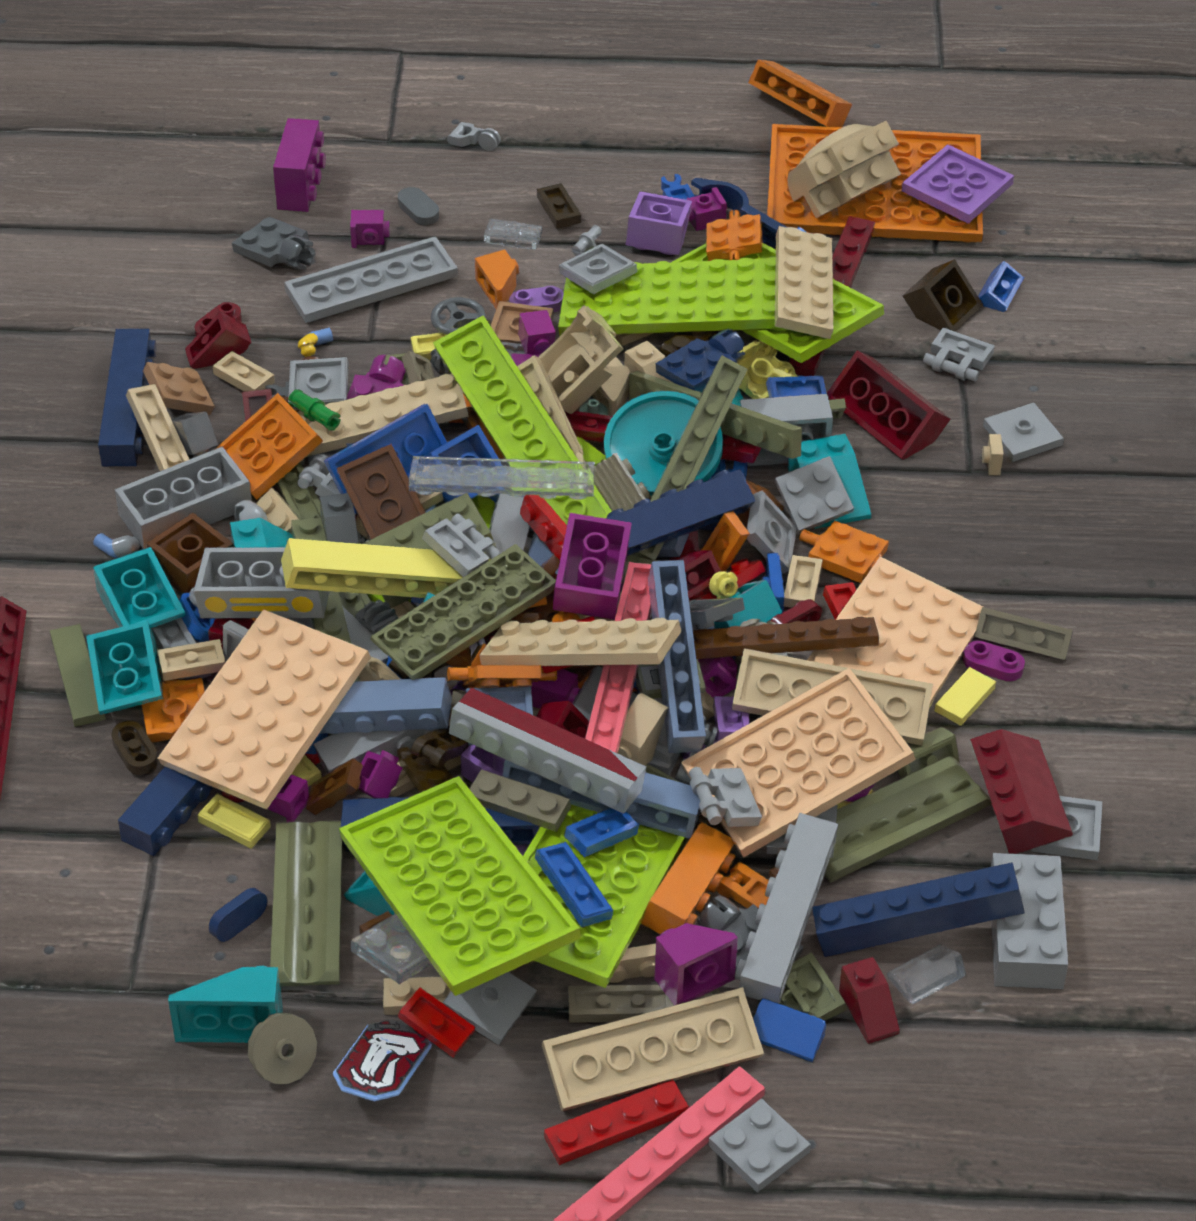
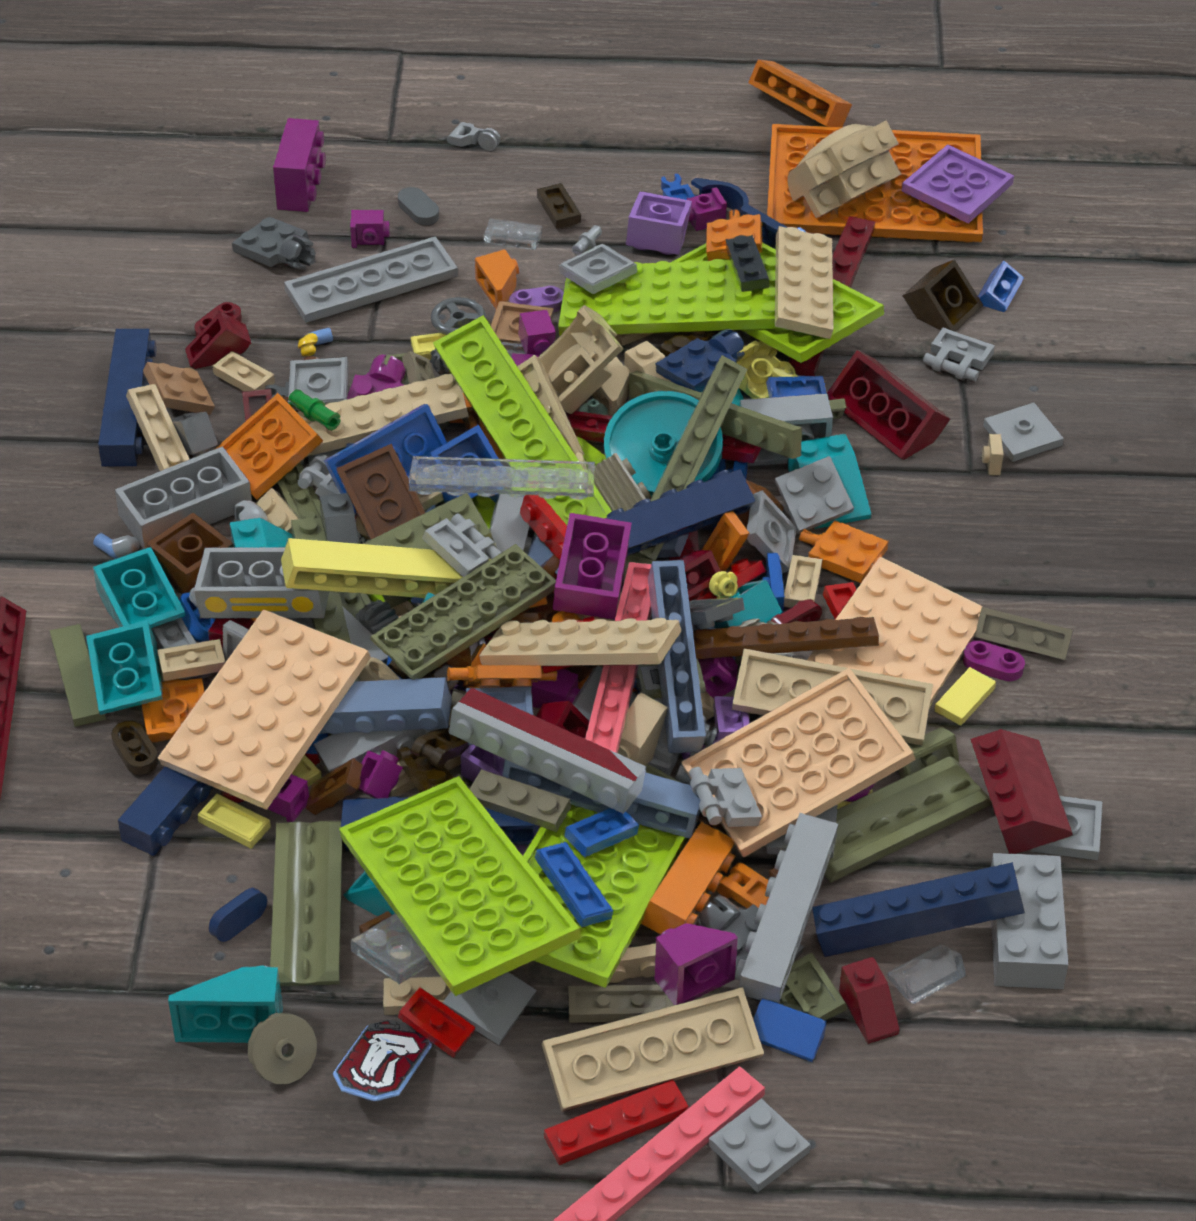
(747, 263): none -> black plate

